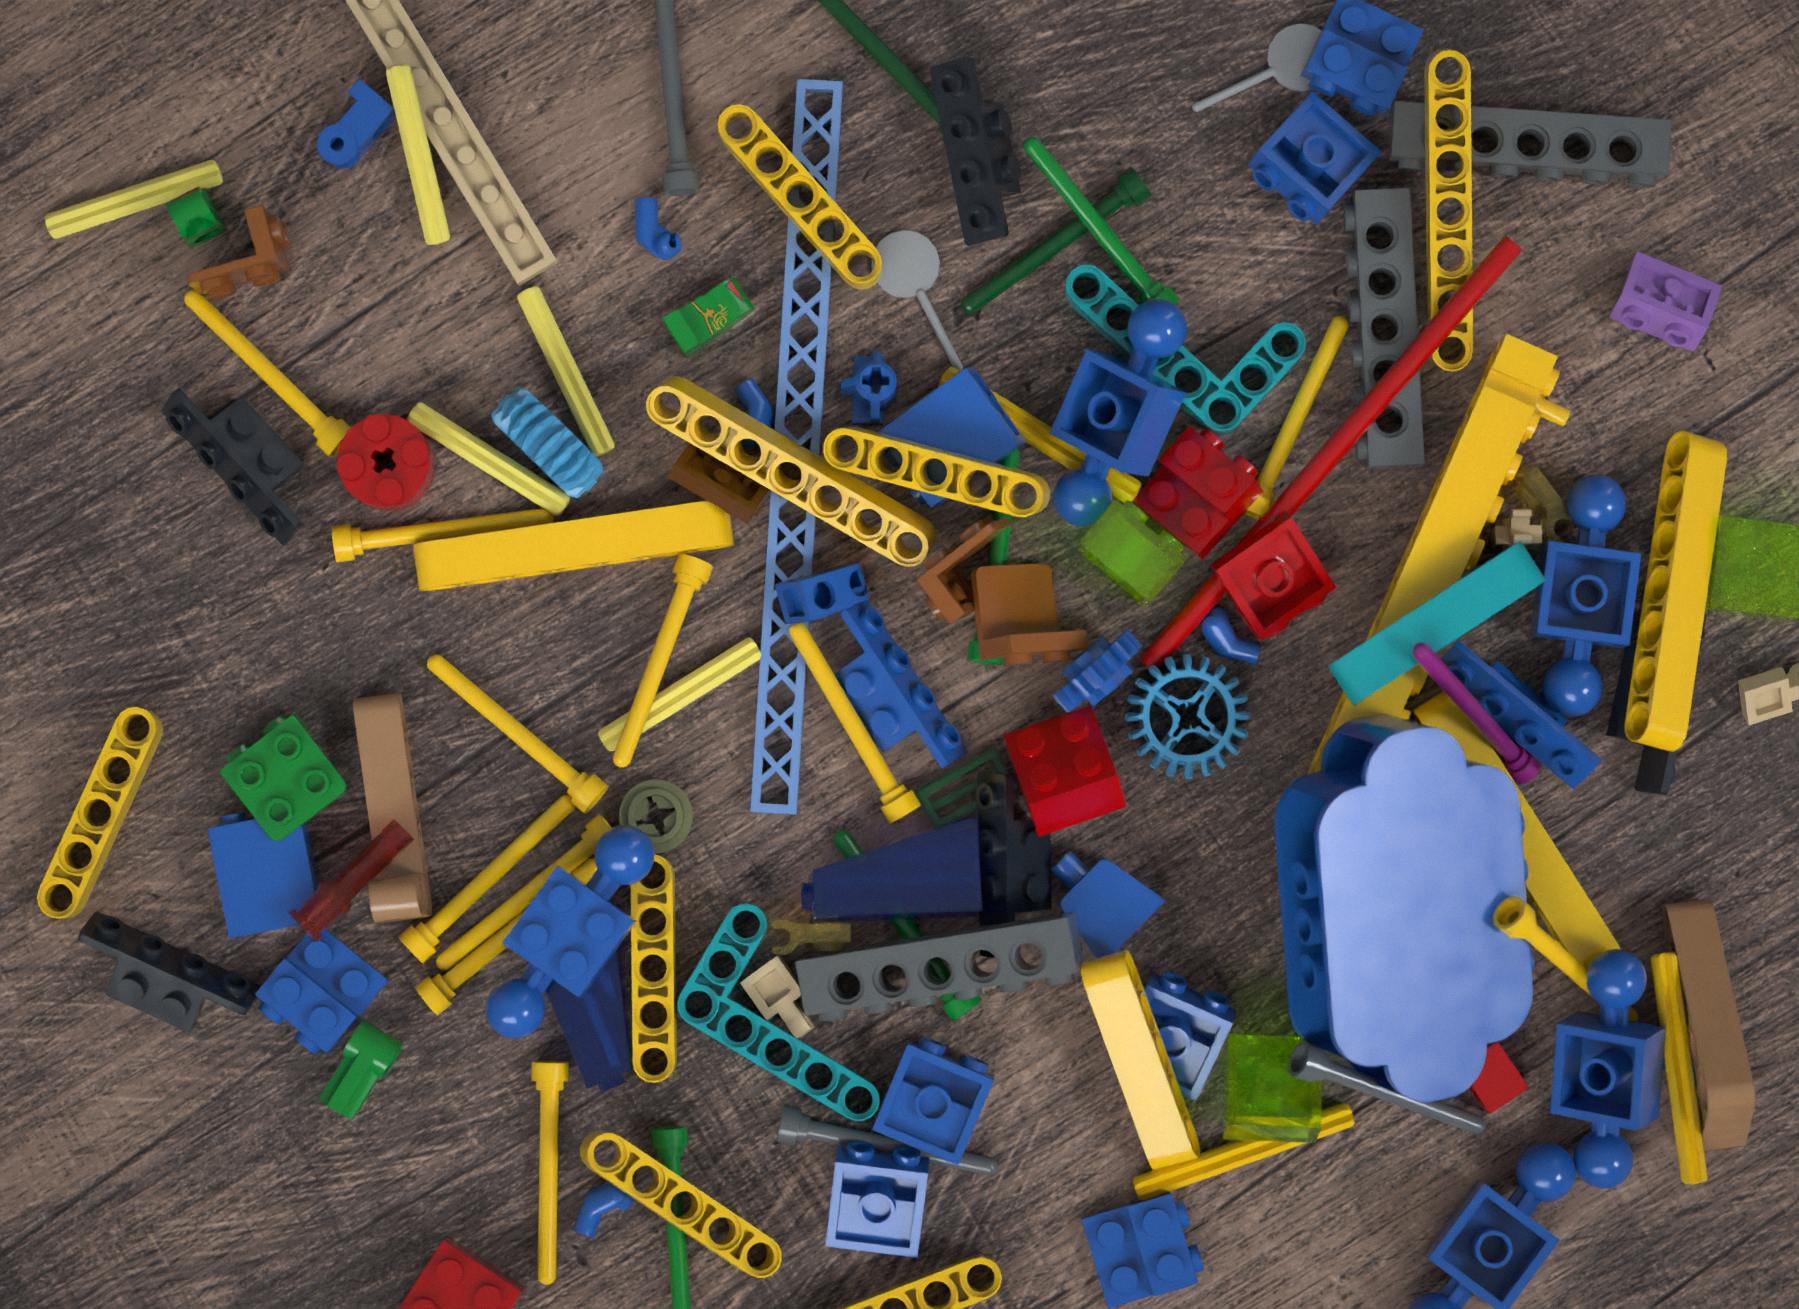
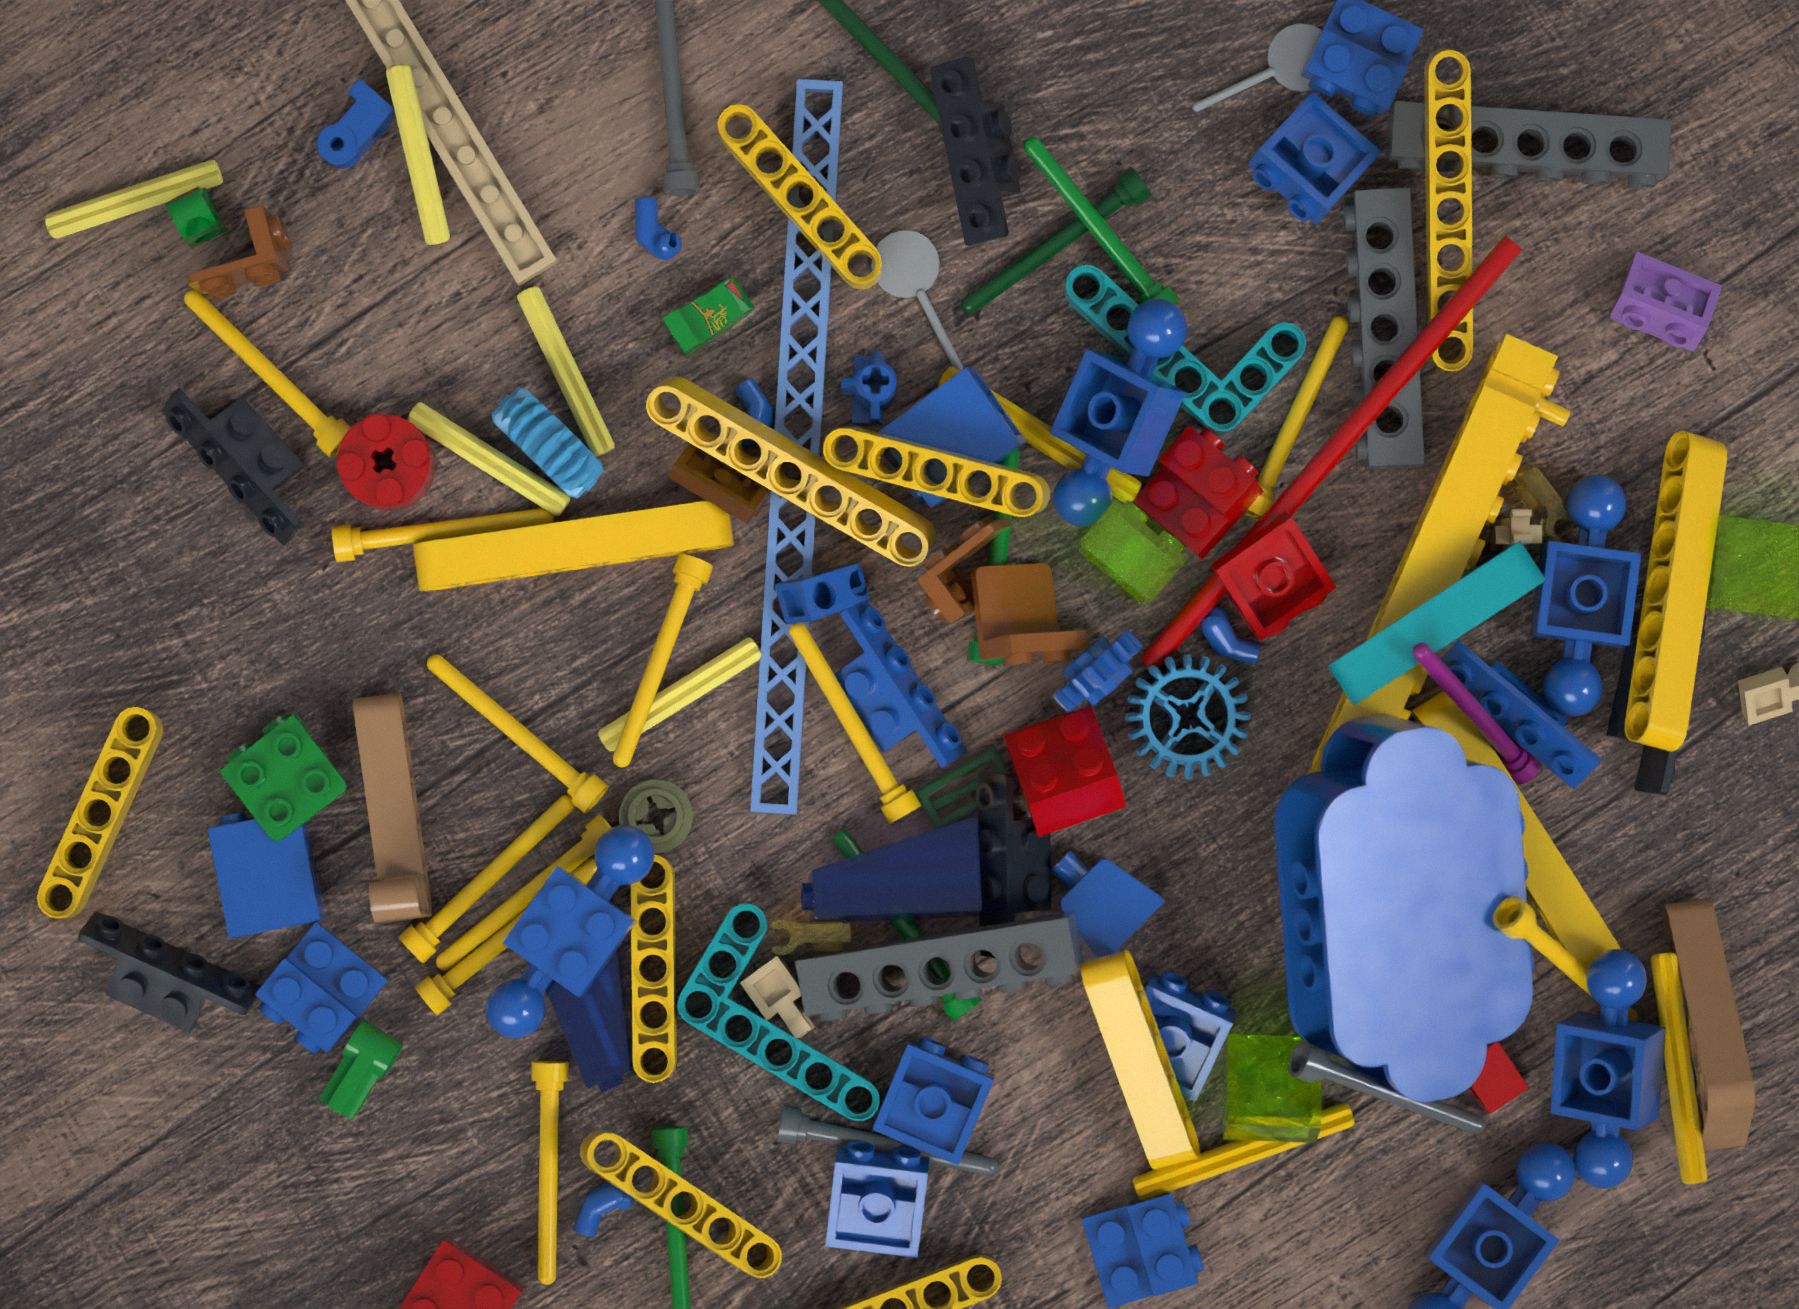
(335, 895): clear red pin -> none

